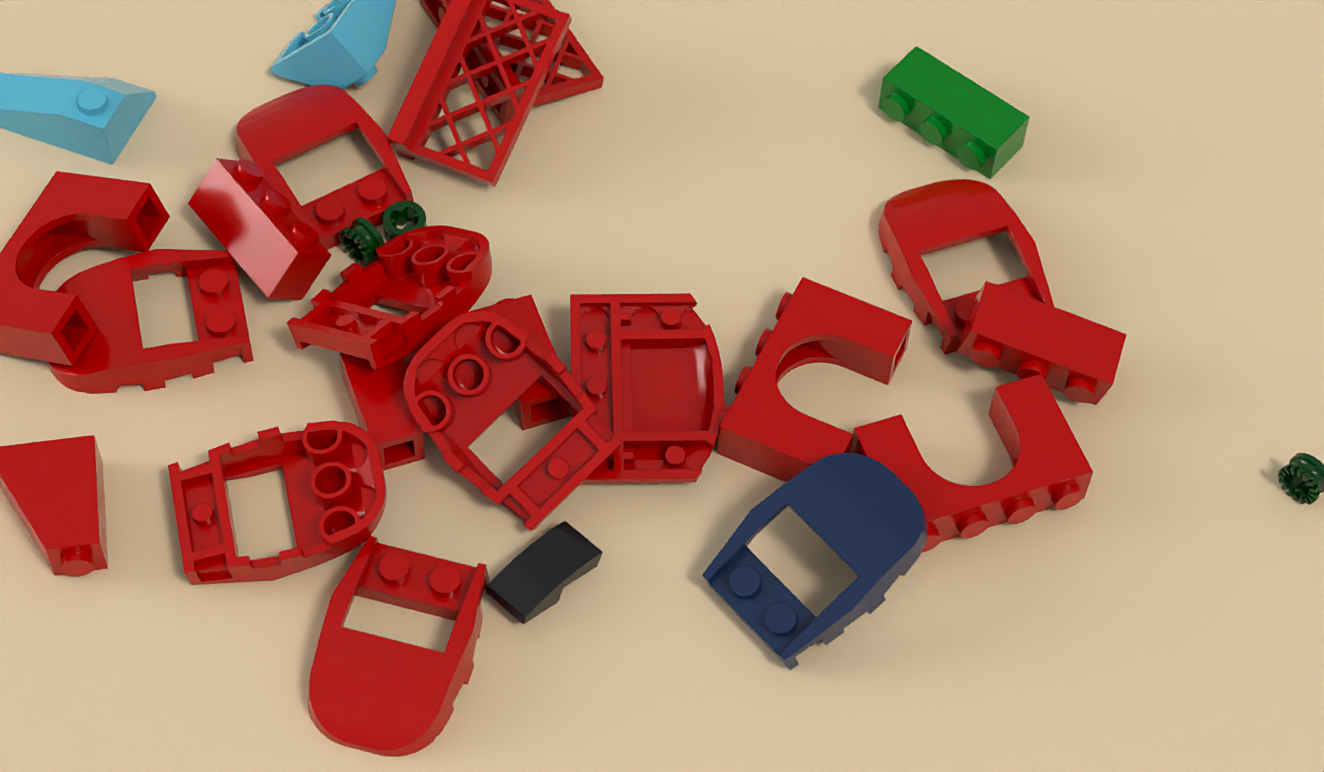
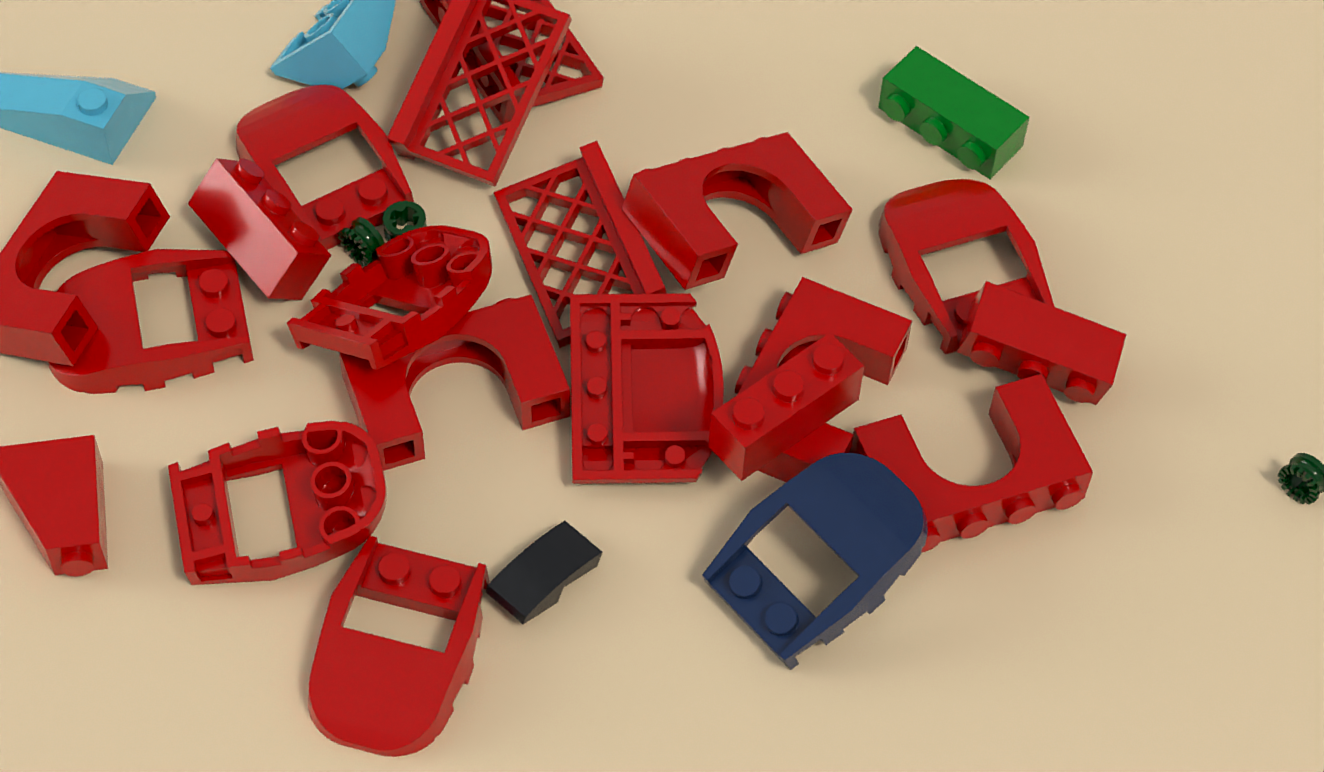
(471, 379): red slope -> none
(606, 205): none -> red fence
(768, 173): none -> red arch
(785, 406): none -> red brick

